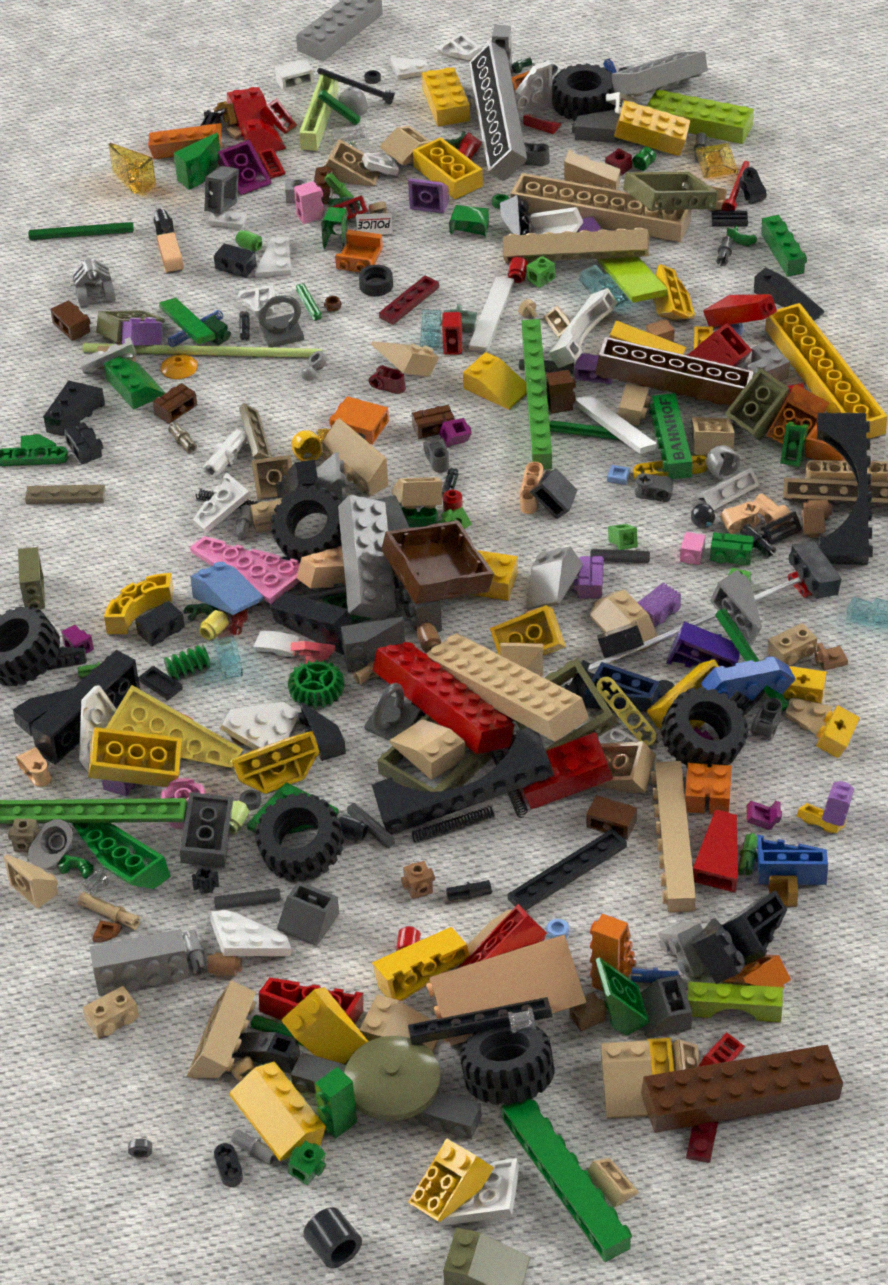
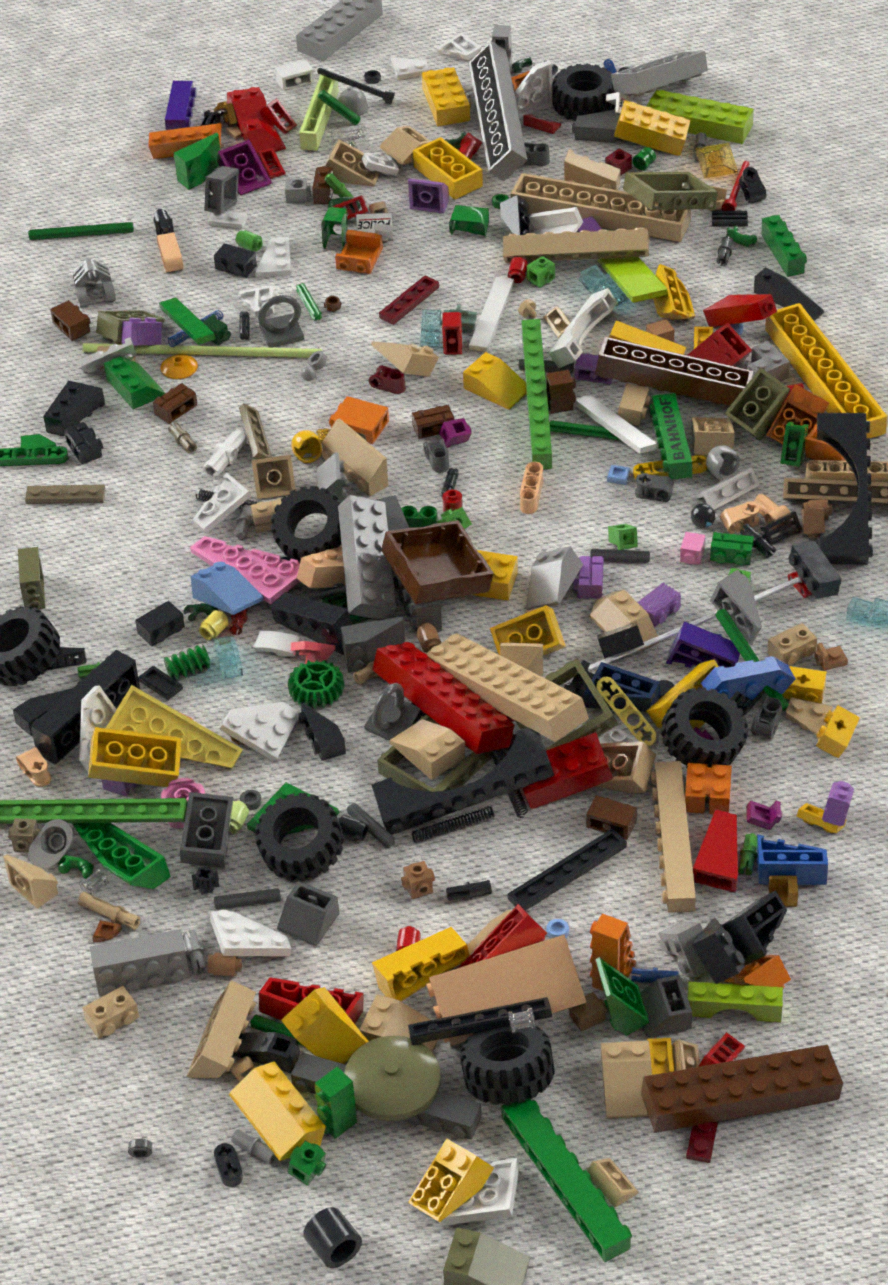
(77, 638): magenta brick -> none
(132, 169): clear yellow slope -> none
(136, 600): yellow brick -> none
(180, 105): none -> dark purple brick
(277, 763): yellow wedge -> none
(299, 475): black wedge -> none
(308, 202): bright pink brick -> none
(379, 288): black tyre -> none
(384, 230): none -> white slope
(418, 492): tan slope -> none
(554, 493): black torso -> none

